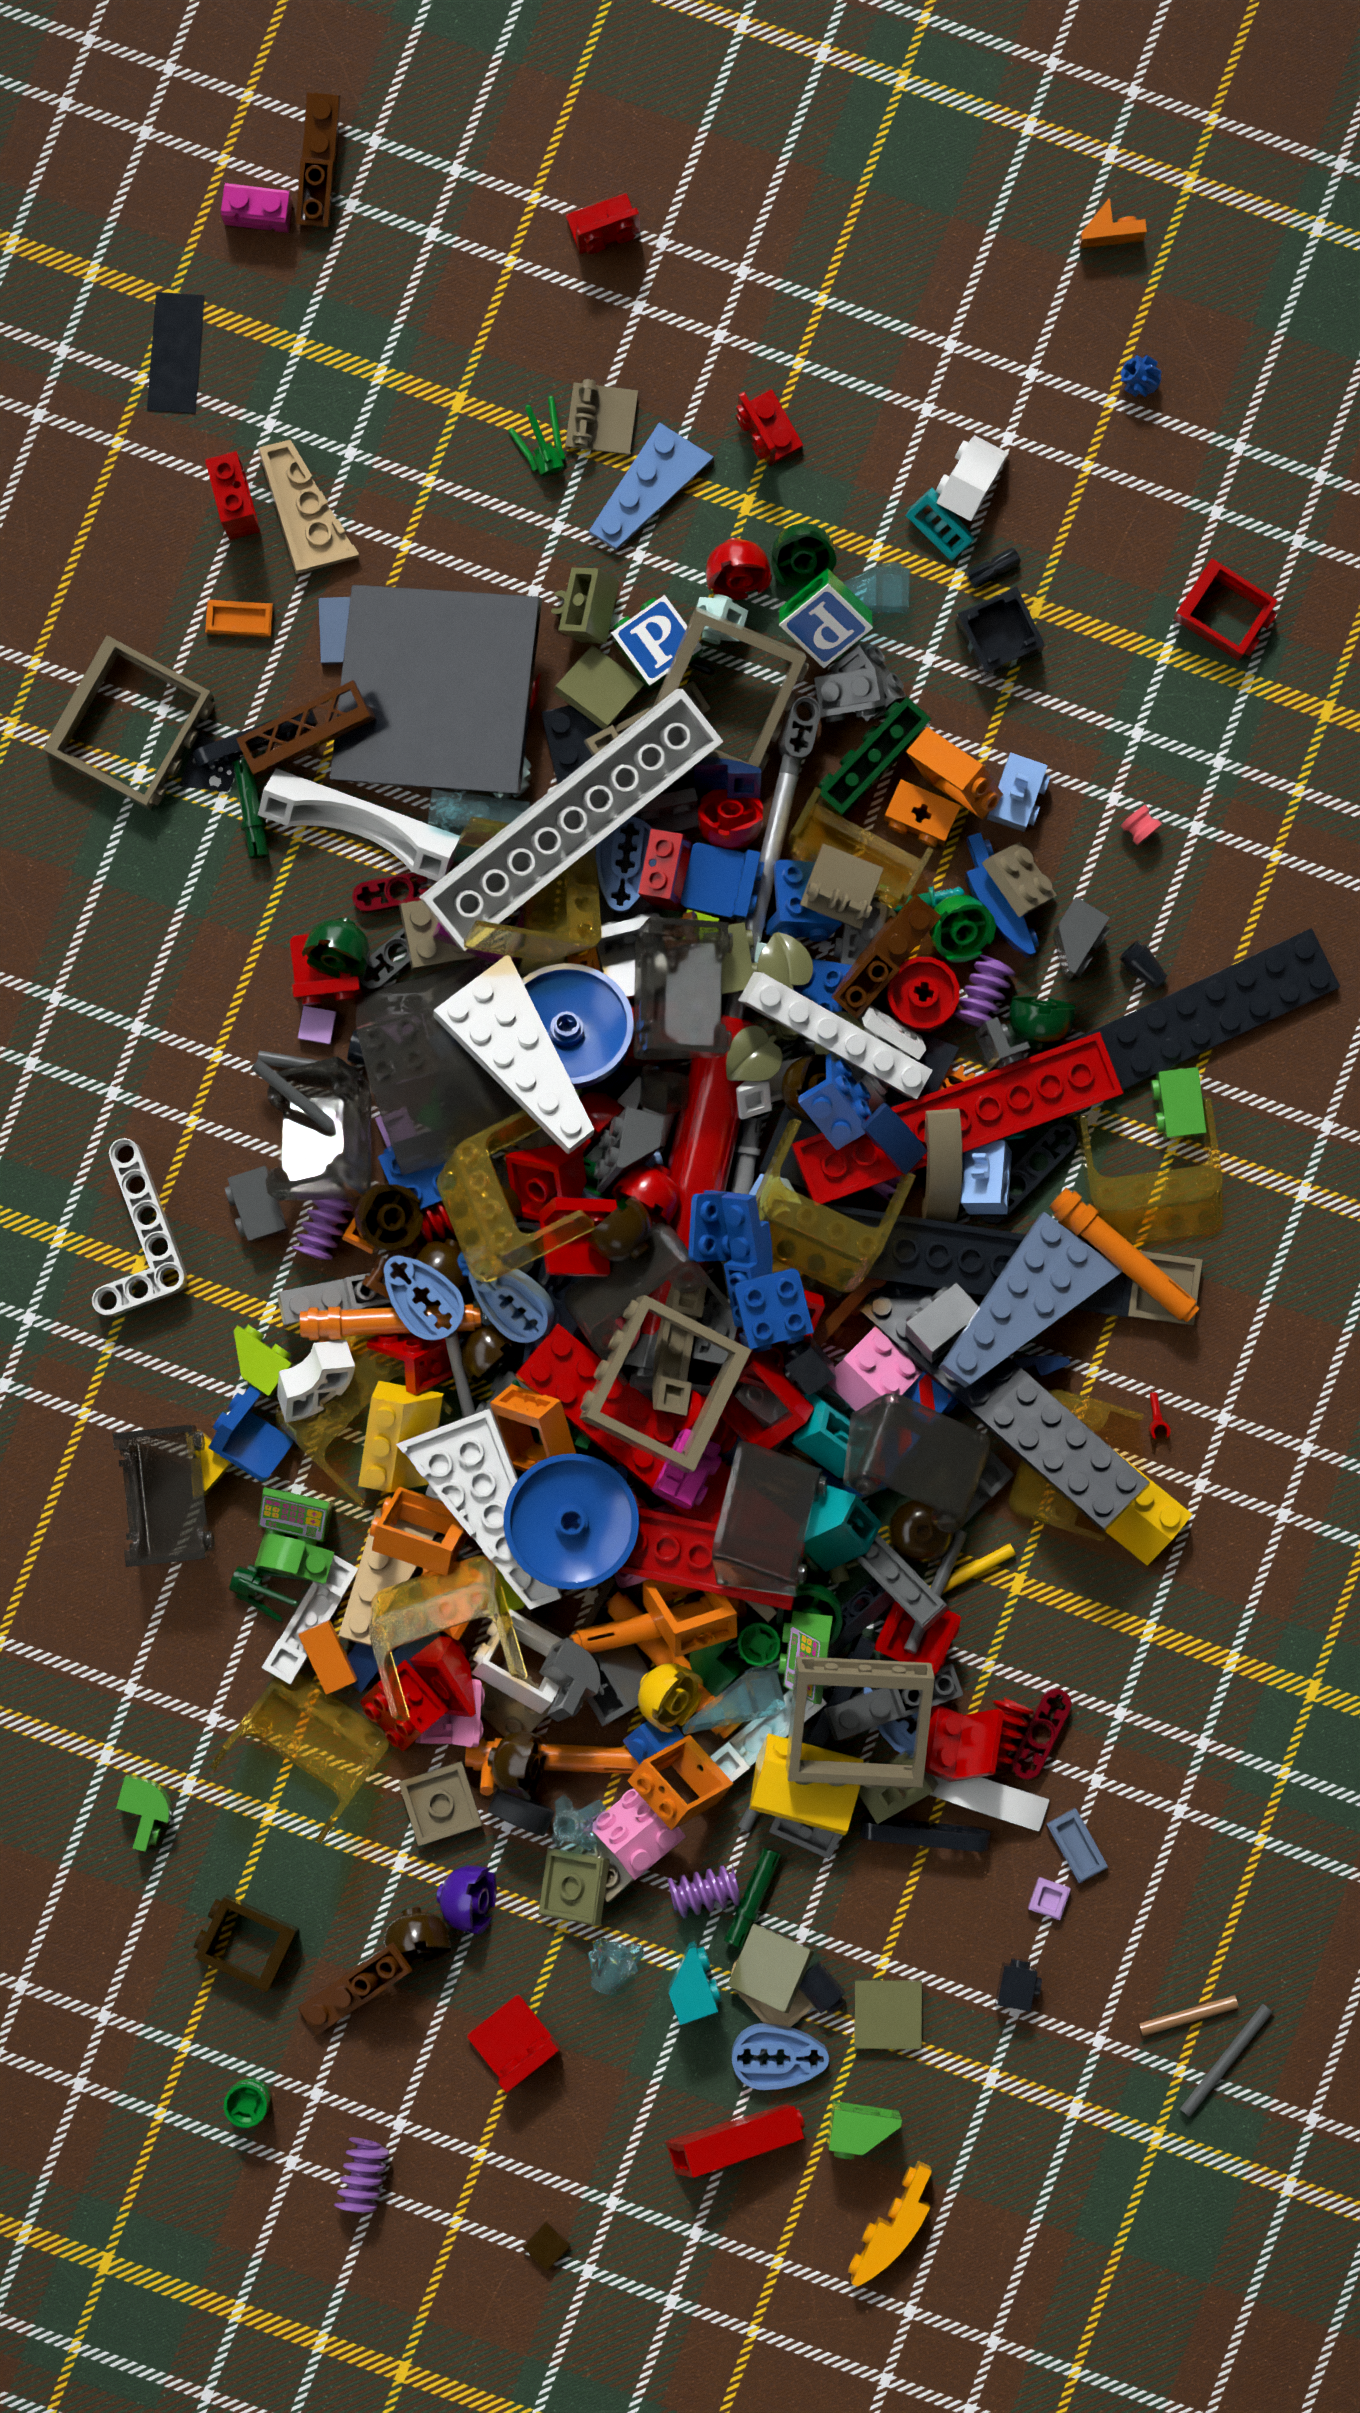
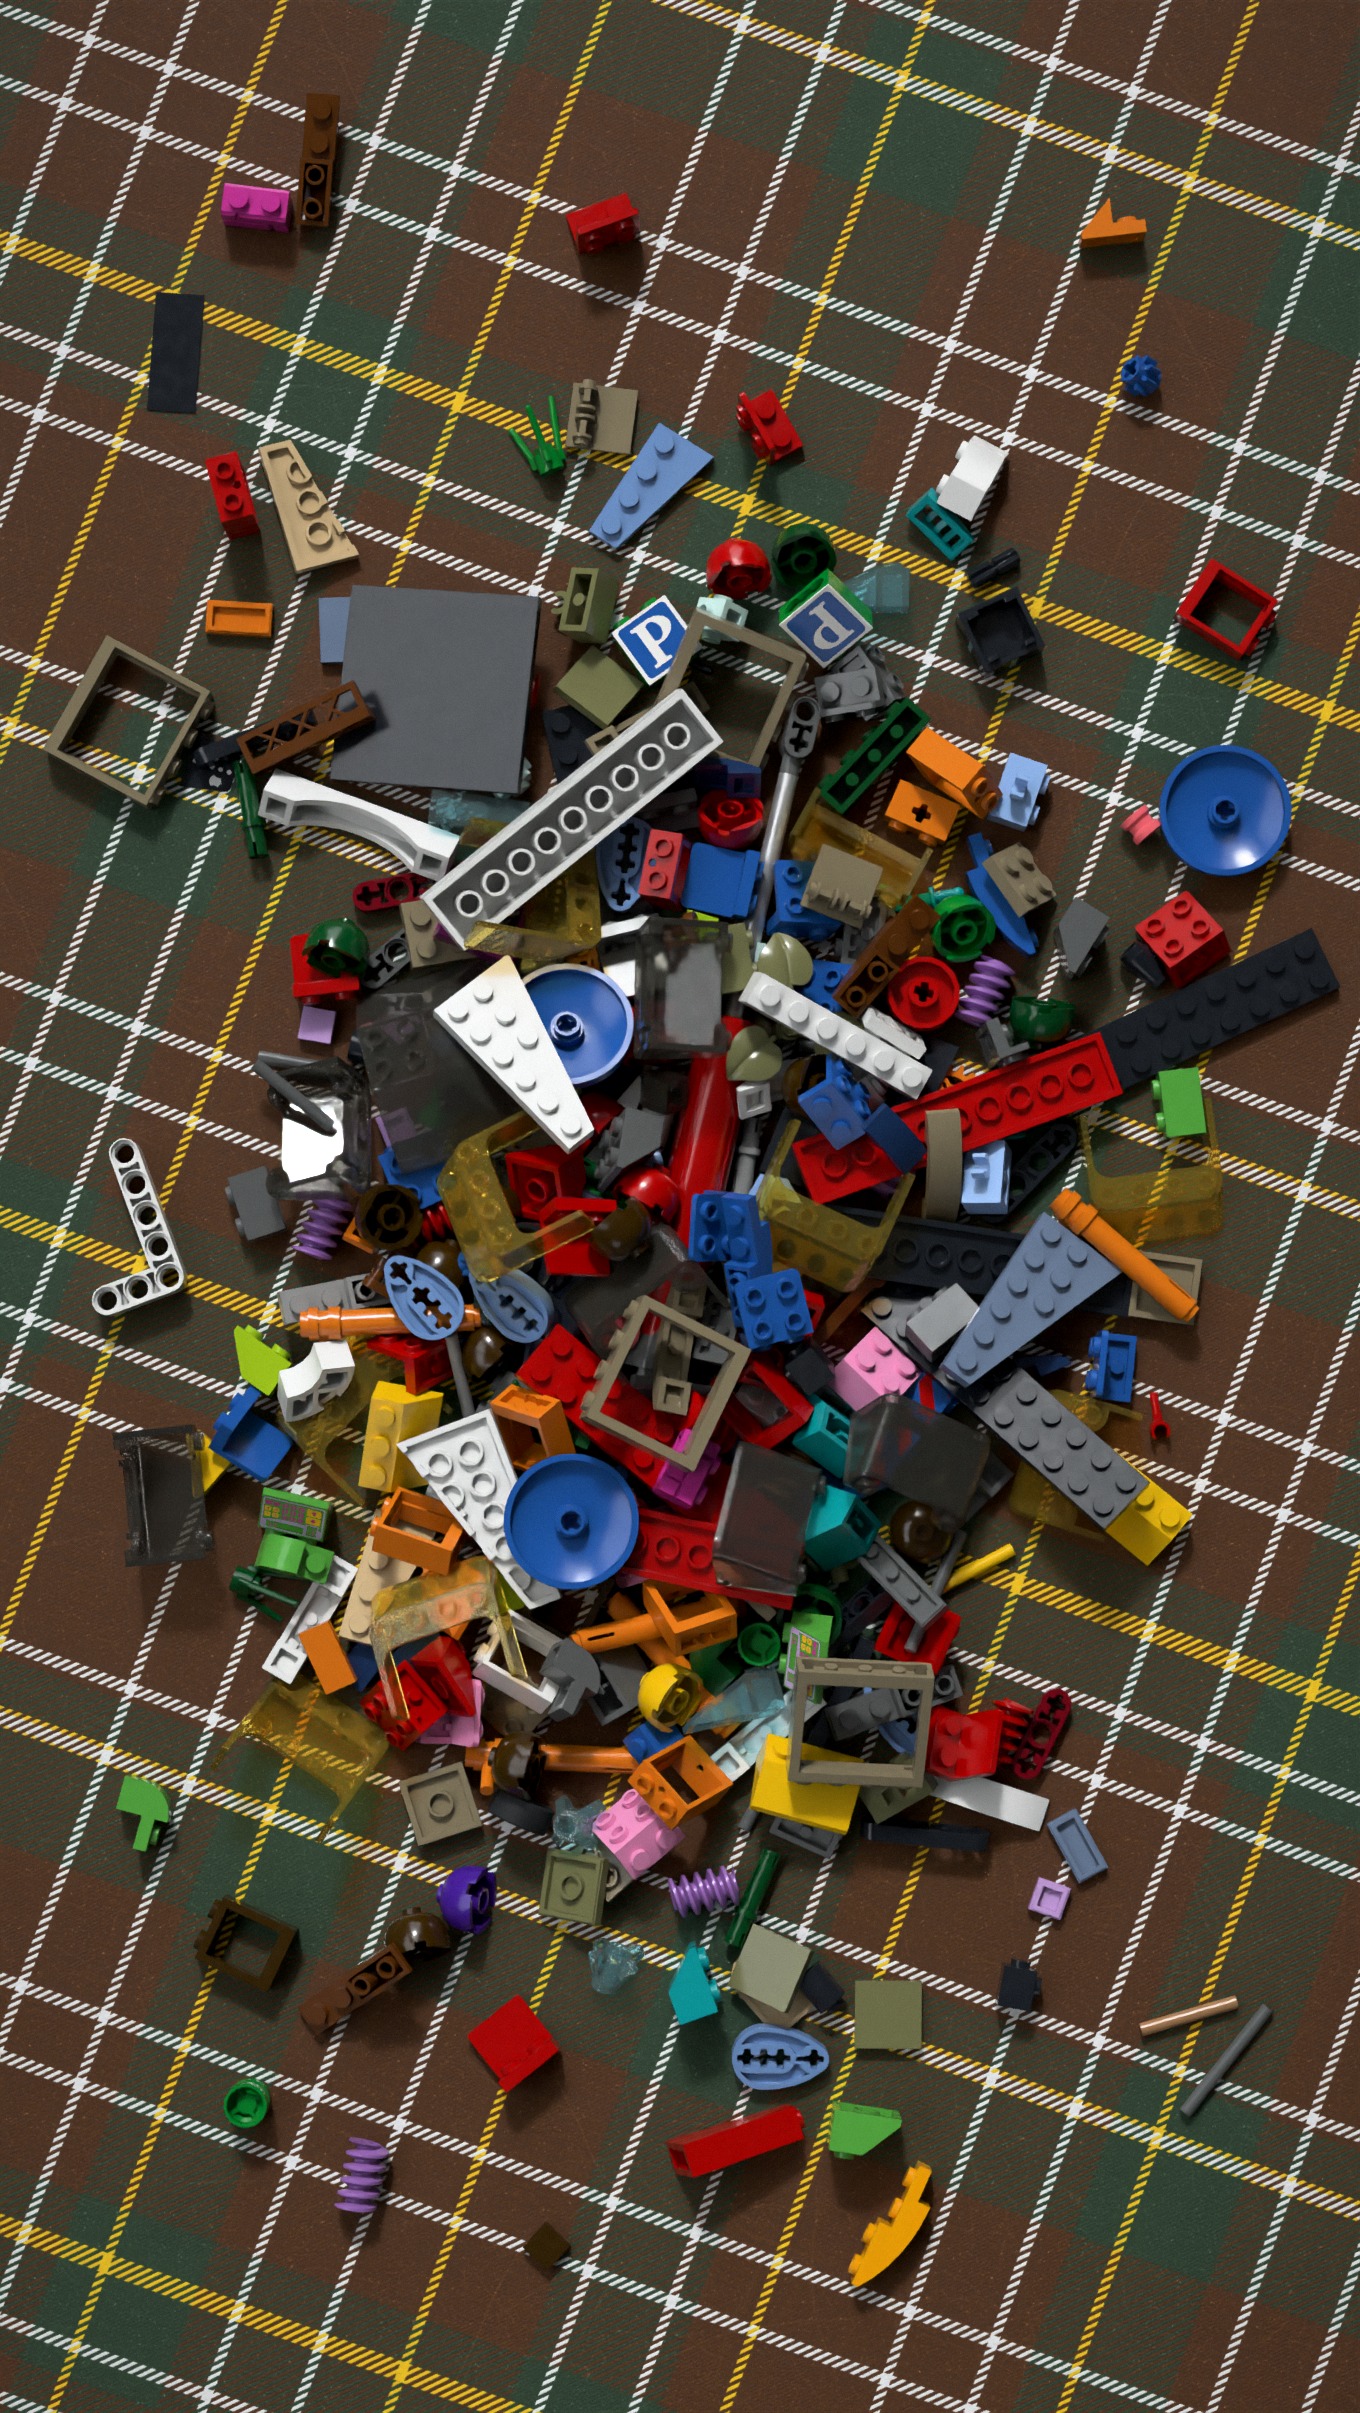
(1112, 1366): none -> blue bracket
(1184, 938): none -> red bracket
(1224, 811): none -> blue dish

